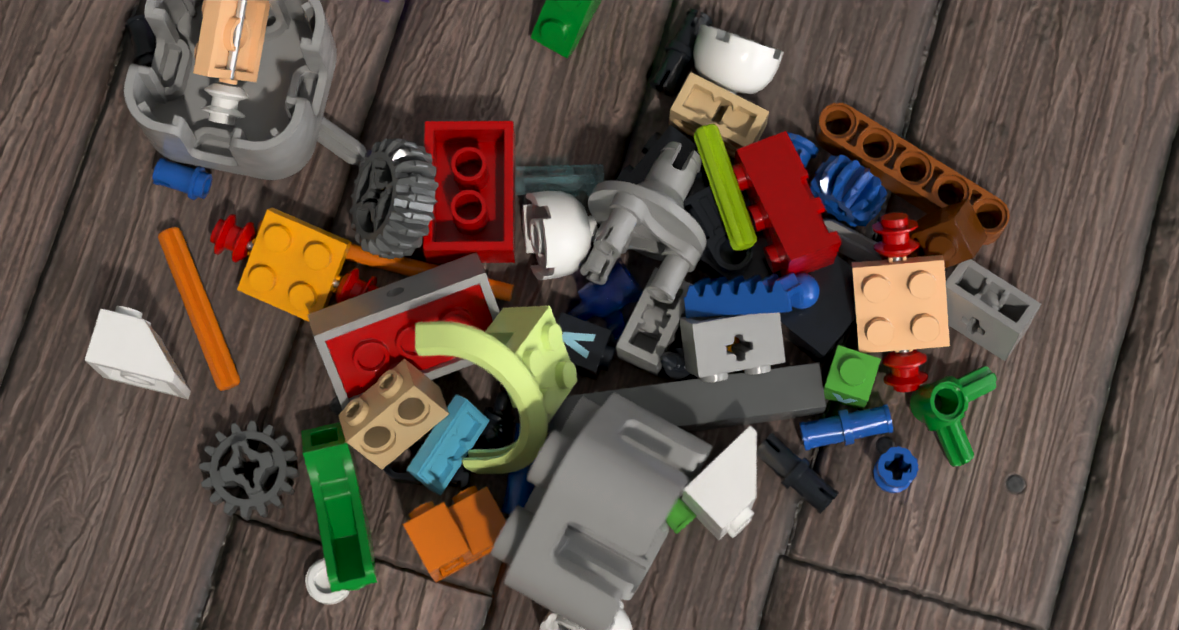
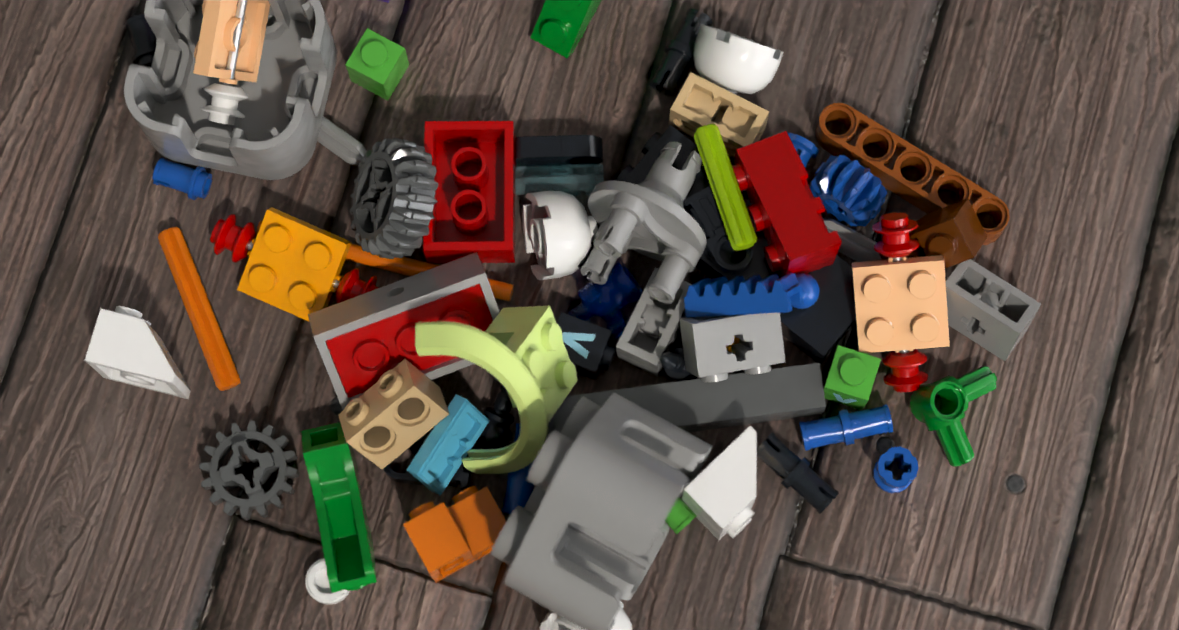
(377, 64): none -> bright green brick
(558, 150): none -> black piece

